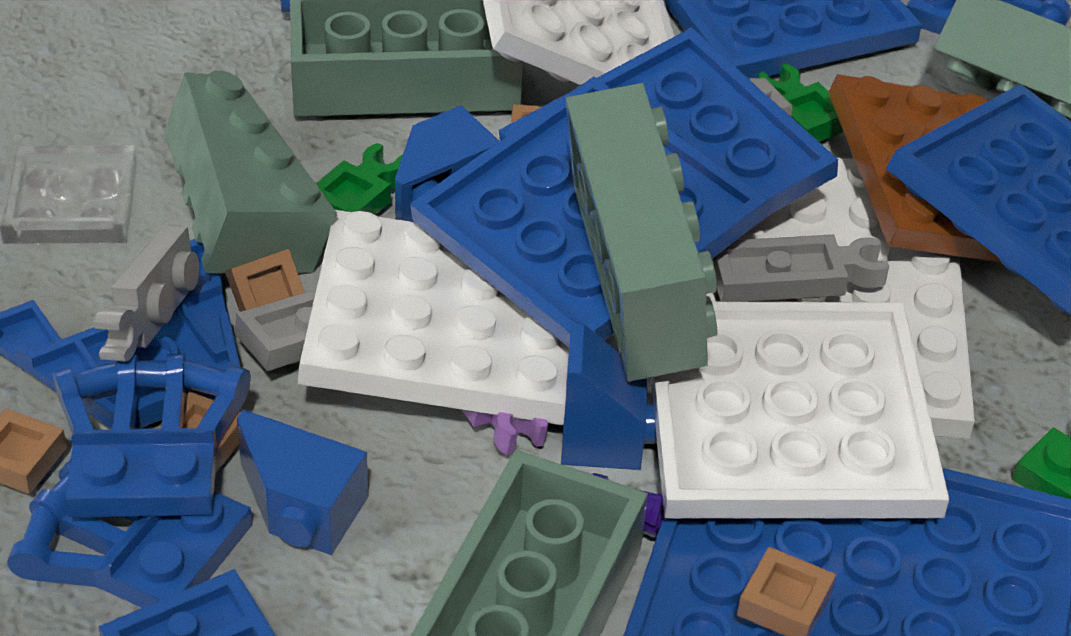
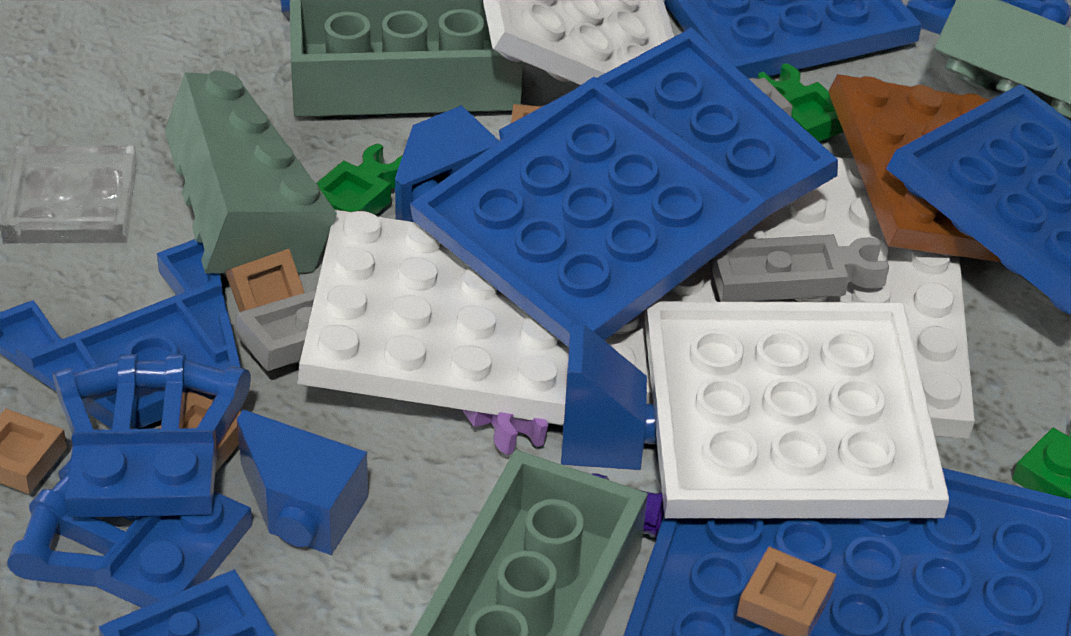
(148, 293): light grey plate -> none
(641, 232): sand green brick -> none

